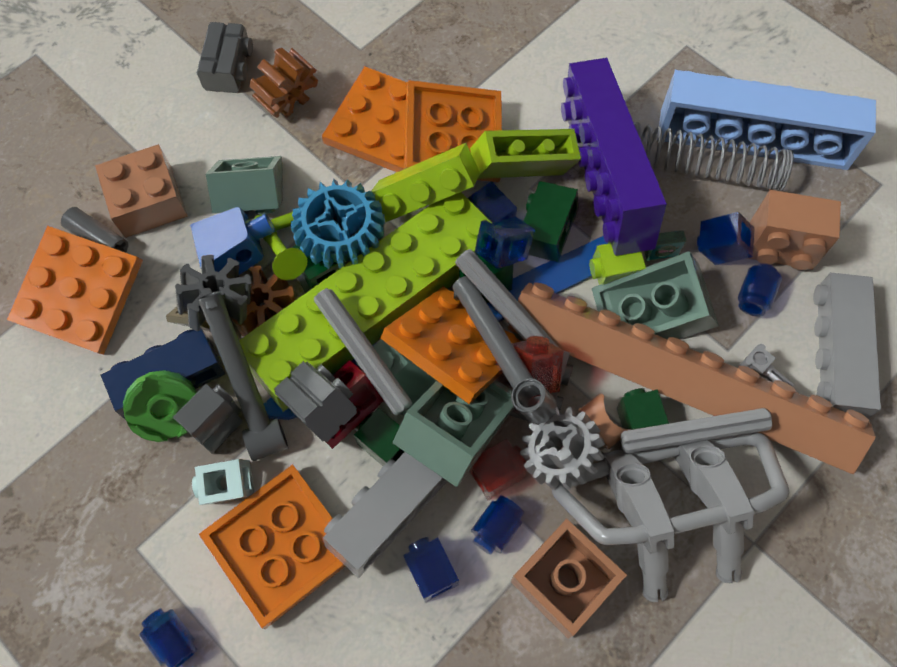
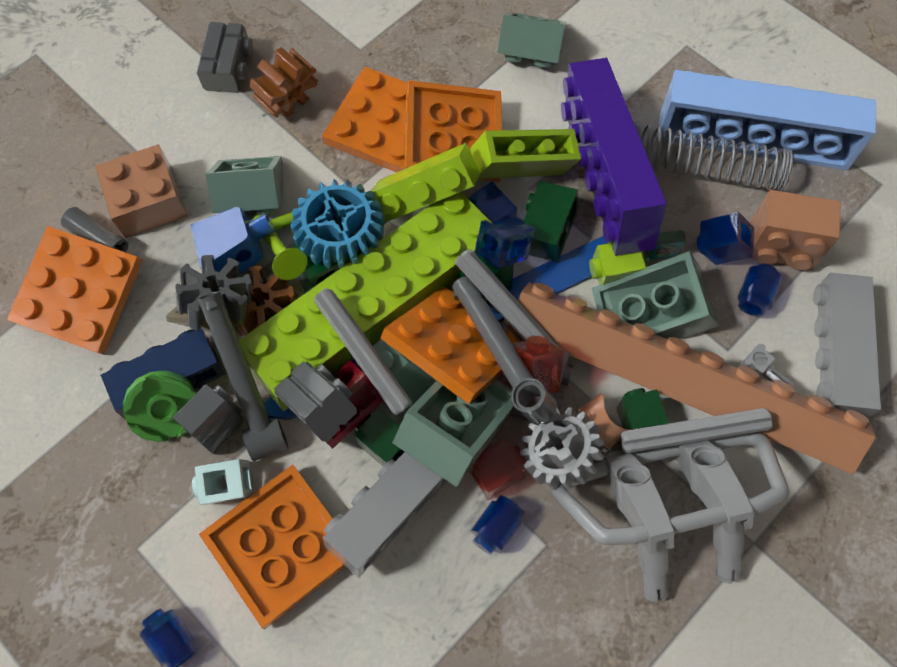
(430, 568): clear blue brick -> none
(531, 39): none -> sand green slope
(568, 578): nougat brick -> none

